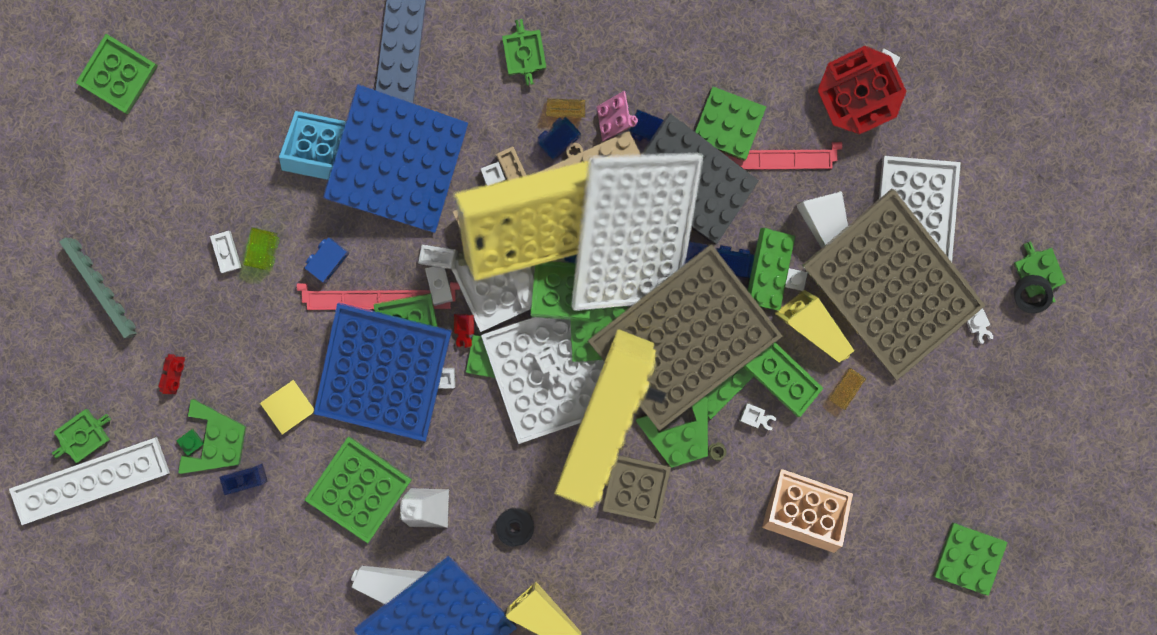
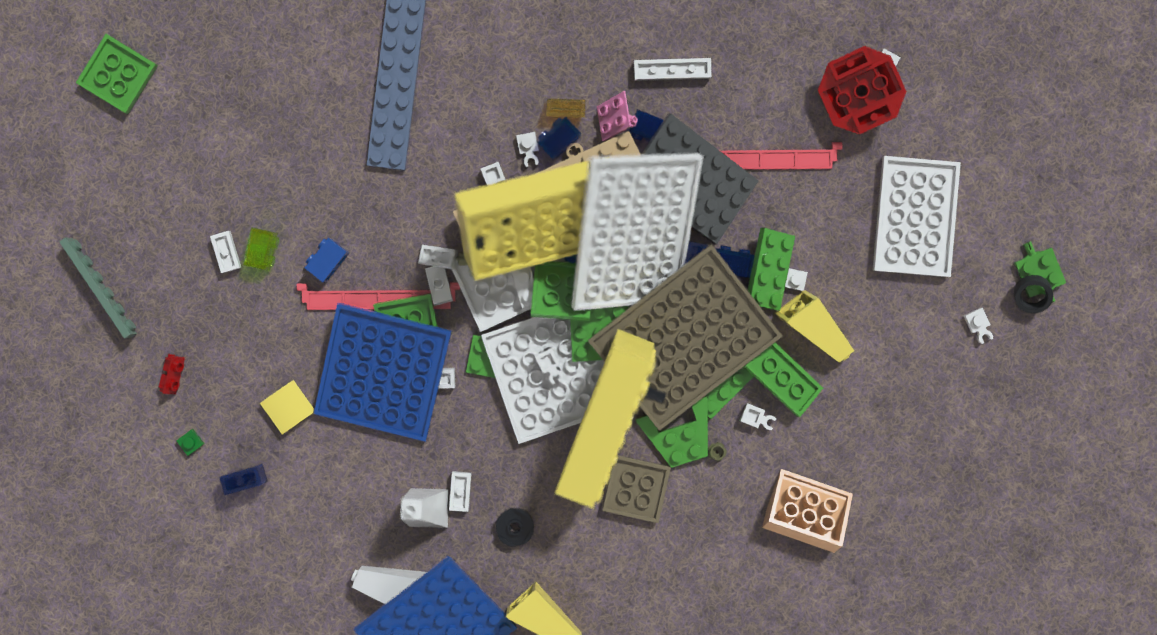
(81, 436): bright green plate -> none
(89, 481): white plate -> none
(222, 440): bright green wing -> none
(311, 145): medium azure slope -> none
(358, 489): bright green plate -> none
(395, 159): blue plate -> none
(460, 491): none -> white plate
(464, 328): red plate -> none
(511, 164): tan plate -> none
(524, 52): bright green plate -> none
(527, 145): none -> white plate
(672, 69): none -> white plate
(730, 122): bright green plate -> none
(824, 216): white slope -> none
(847, 388): clear yellow plate -> none
(893, 284): dark tan plate -> none
(970, 559): bright green plate -> none

